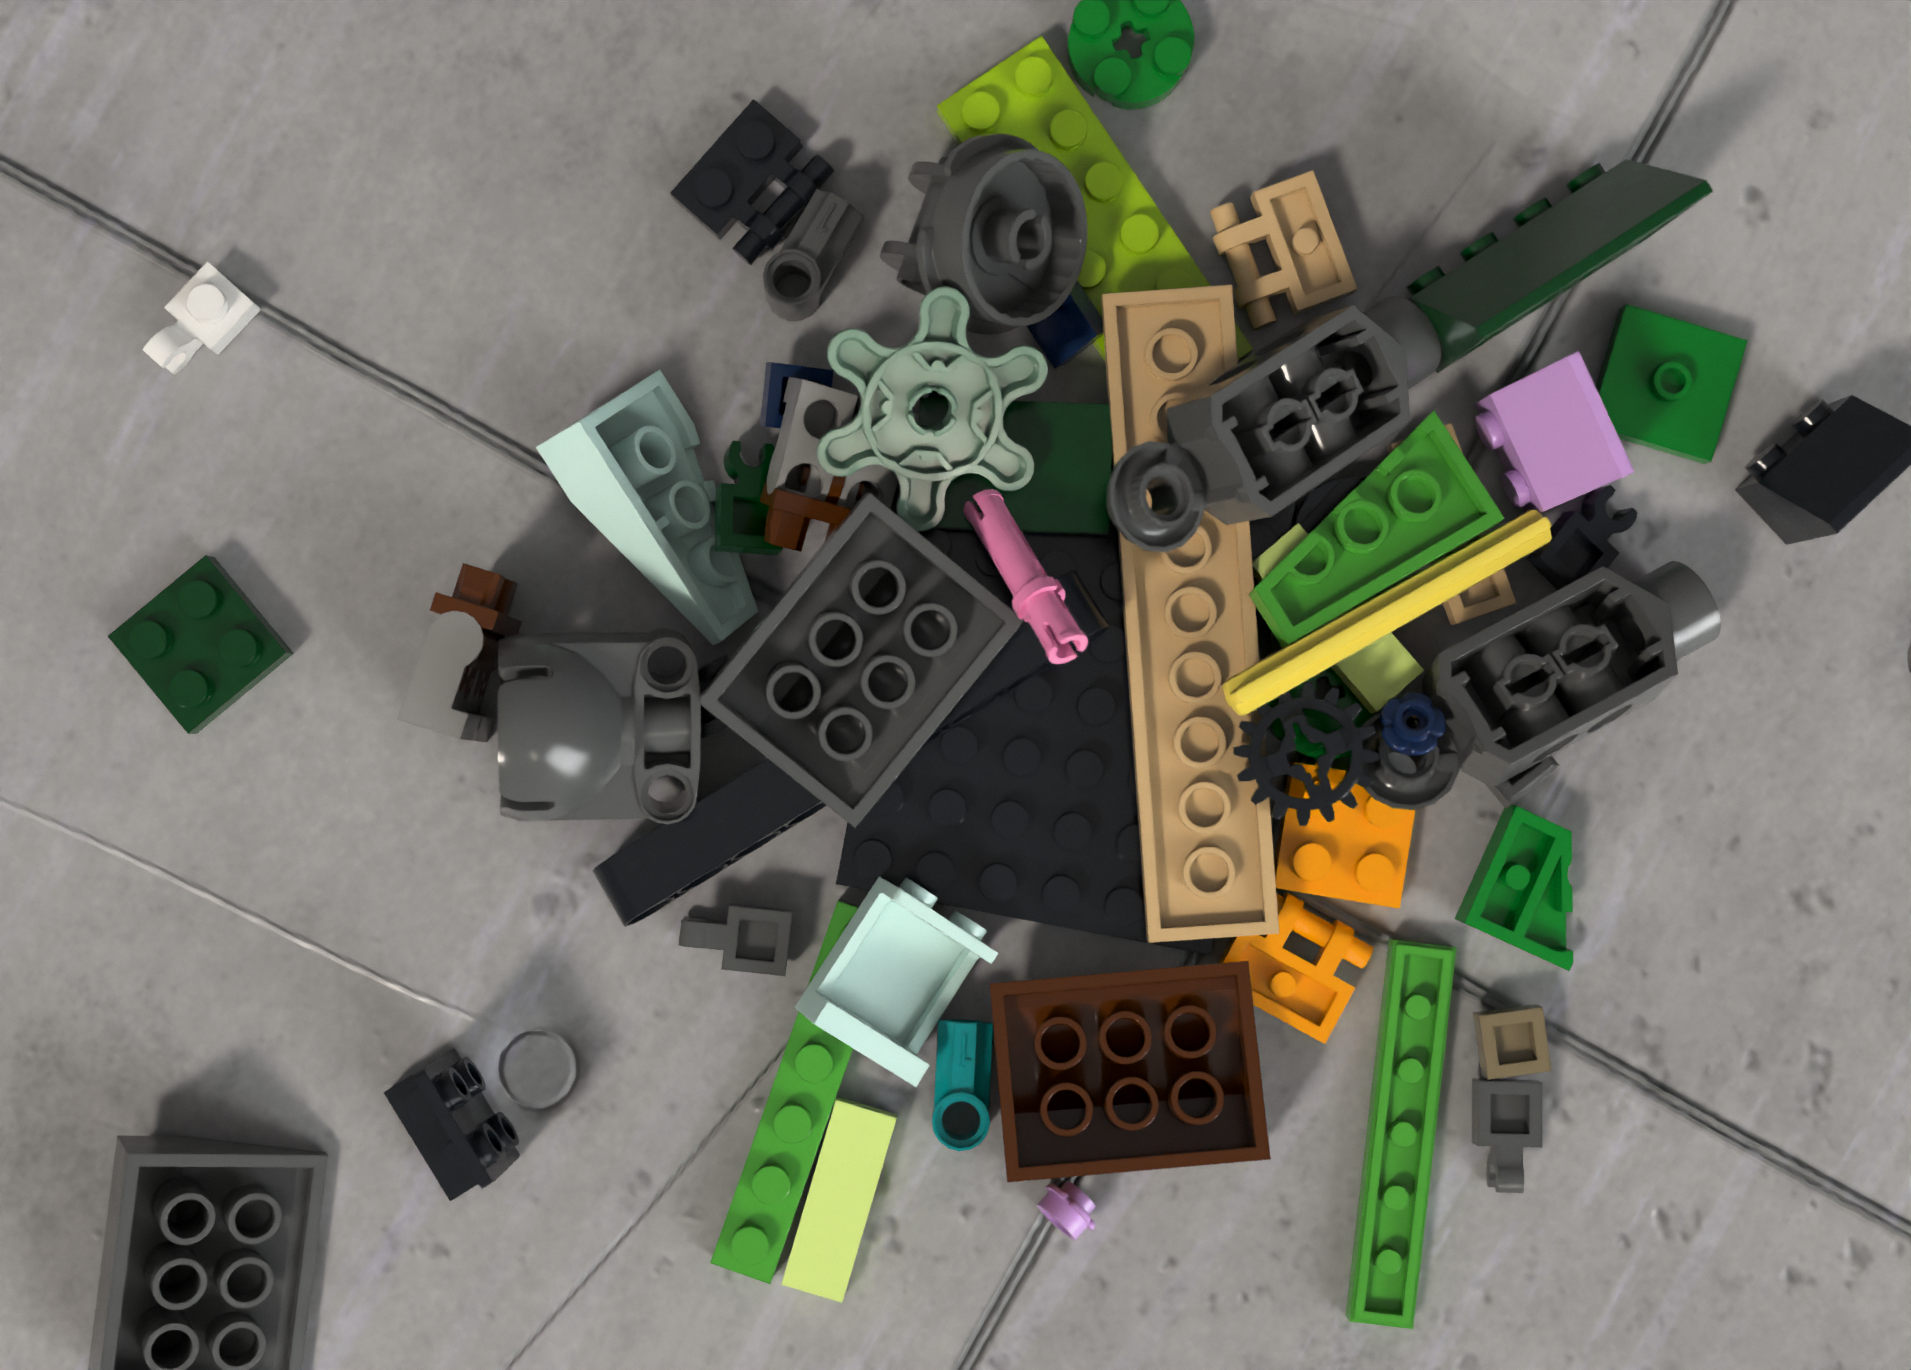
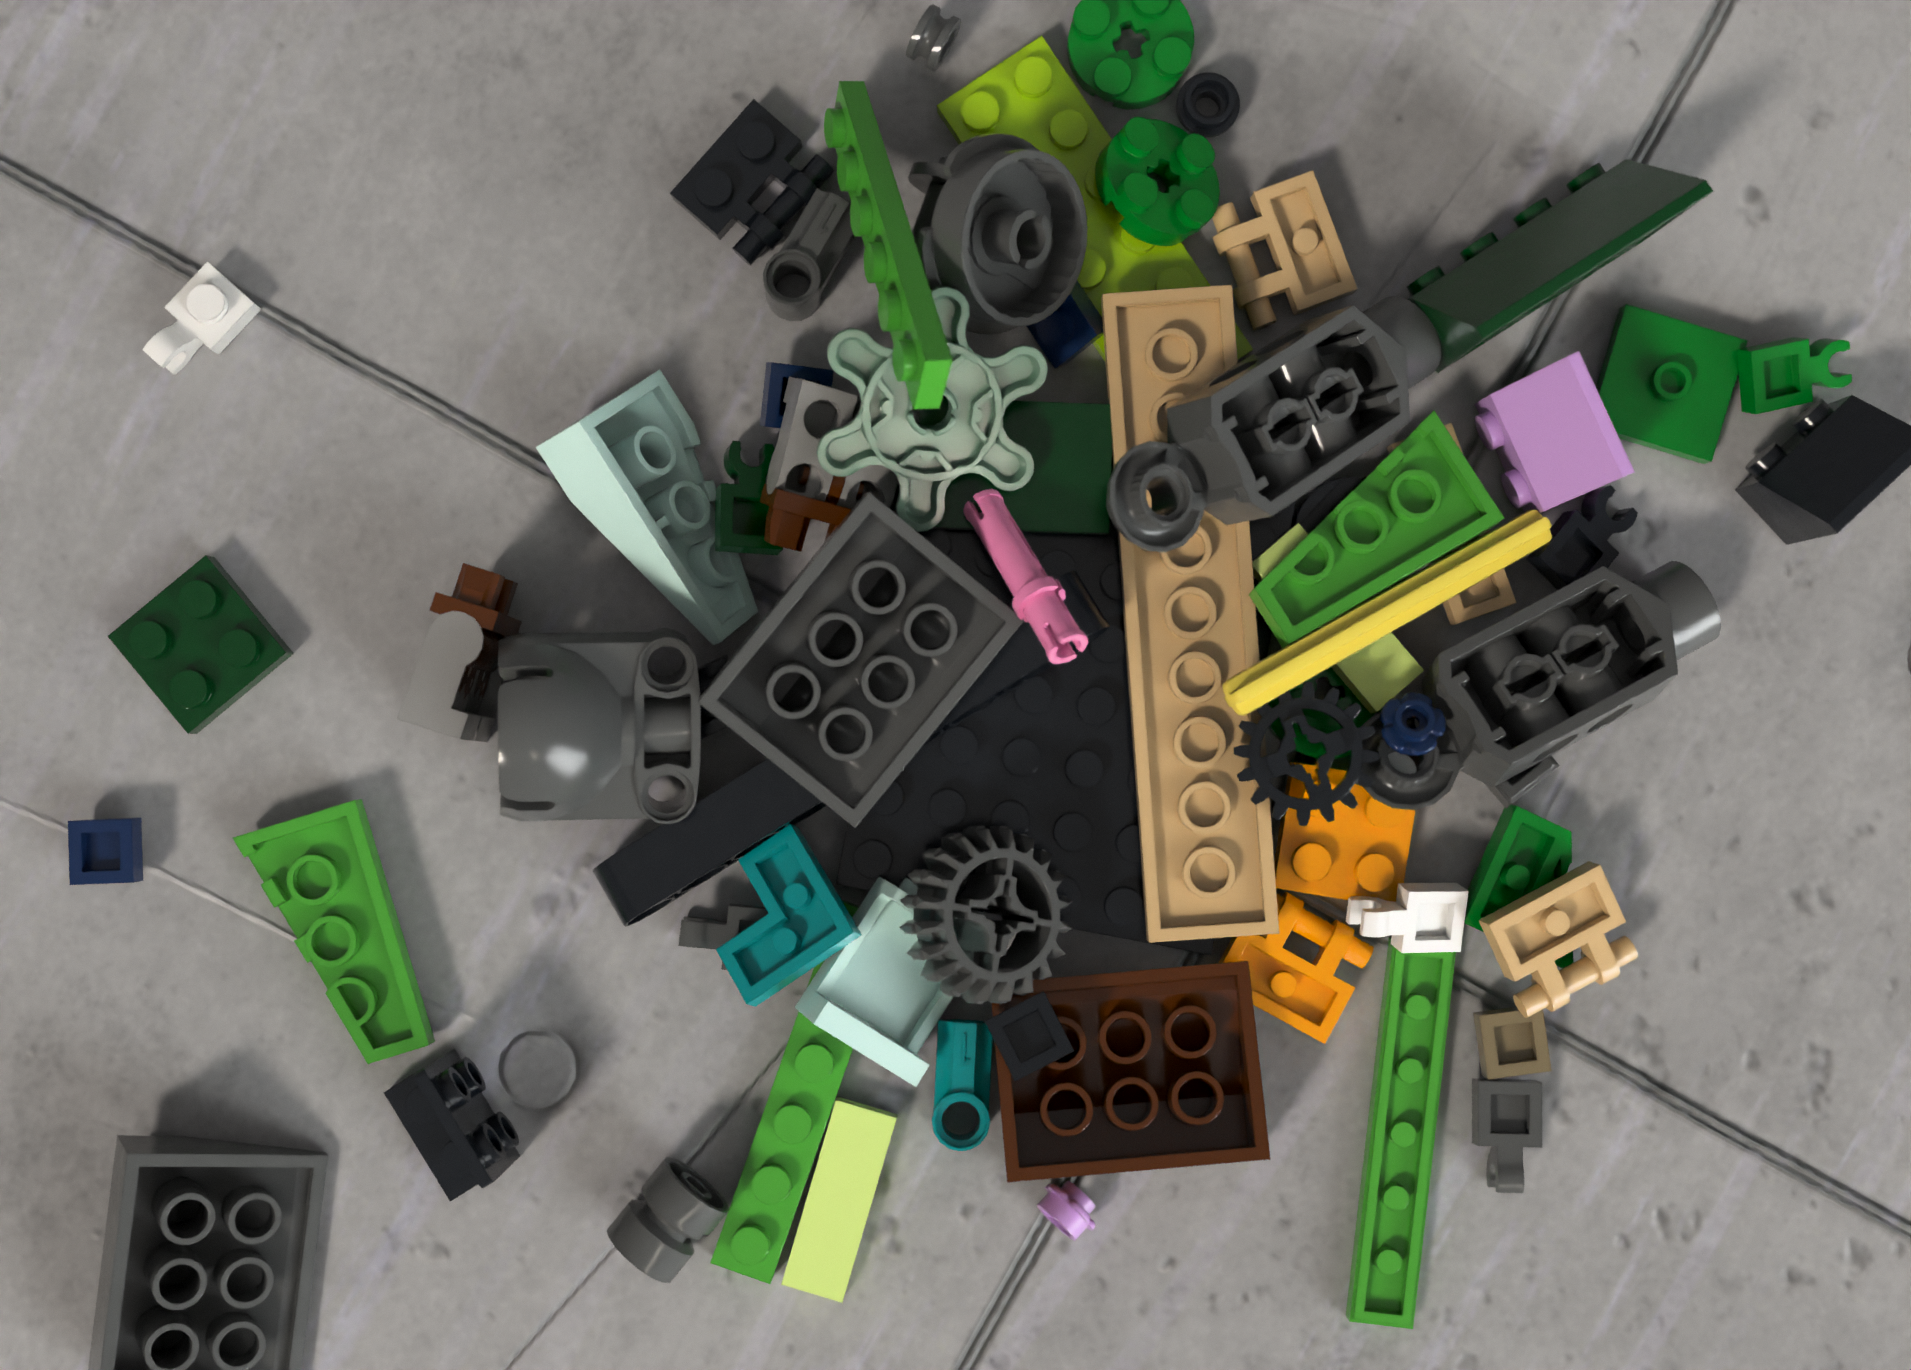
(105, 851): none -> dark blue plate
(339, 906): none -> bright green wing
(659, 1230): none -> dark grey wheel
(803, 921): none -> teal plate
(890, 251): none -> bright green plate
(933, 37): none -> dark grey bush
(1007, 882): none -> dark grey gear
(1029, 1036): none -> black plate
(1182, 163): none -> green plate
(1208, 86): none -> black plate
(1421, 919): none -> white plate
(1552, 923): none -> tan plate
(1783, 372): none -> green plate

